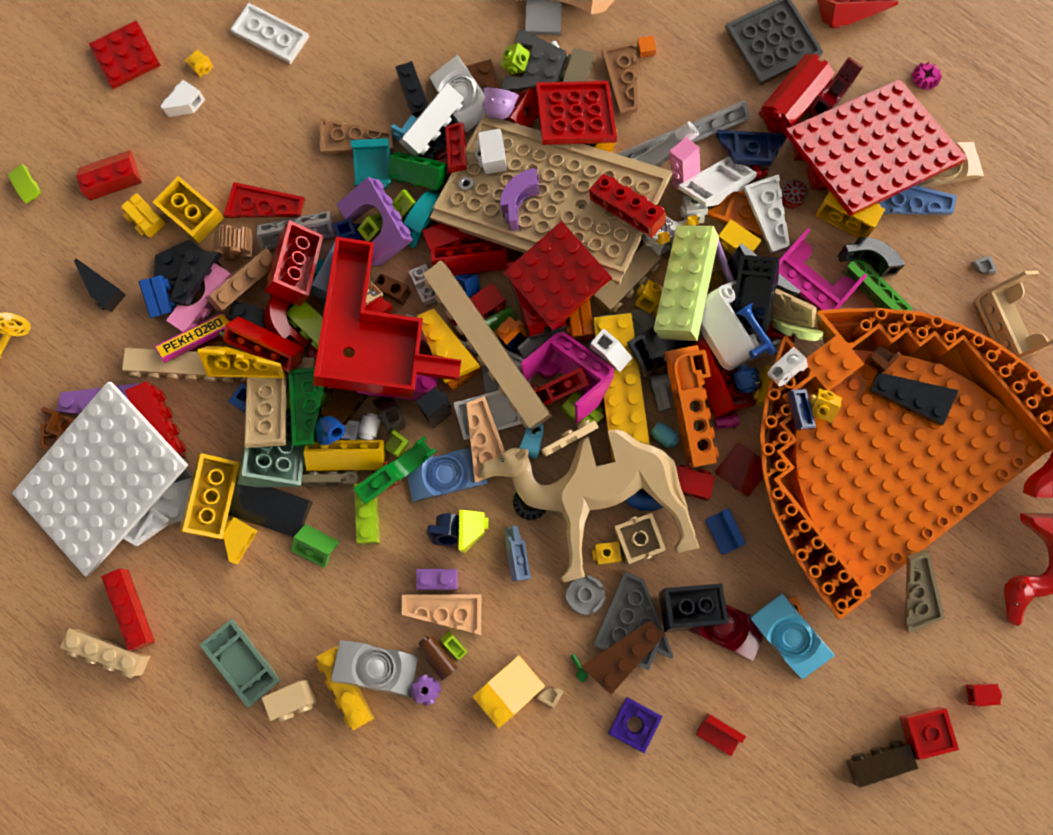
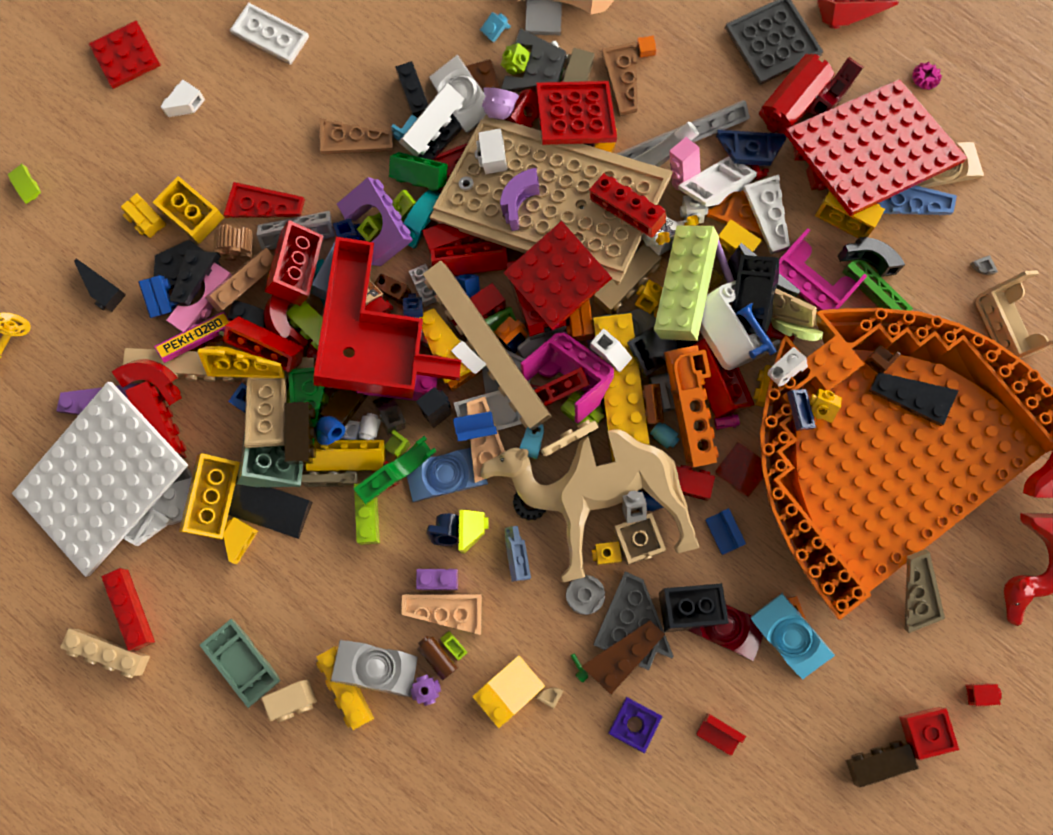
(53, 427): dark orange slope -> none
(108, 175): red slope -> none
(150, 371): none -> red arch
(199, 63): yellow bracket -> none
(299, 433): none -> dark brown brick
(313, 545): bright green panel -> none
(371, 160): teal panel -> none
(413, 306): none -> dark blue hinge
(456, 147): red tile -> none
(468, 357): none -> white sticker
(474, 426): none -> blue panel
(495, 25): none -> medium azure bracket
(634, 501): none -> light grey brick
(653, 403): none -> dark orange bracket
(746, 379): blue head -> none
(794, 194): red wheel -> none

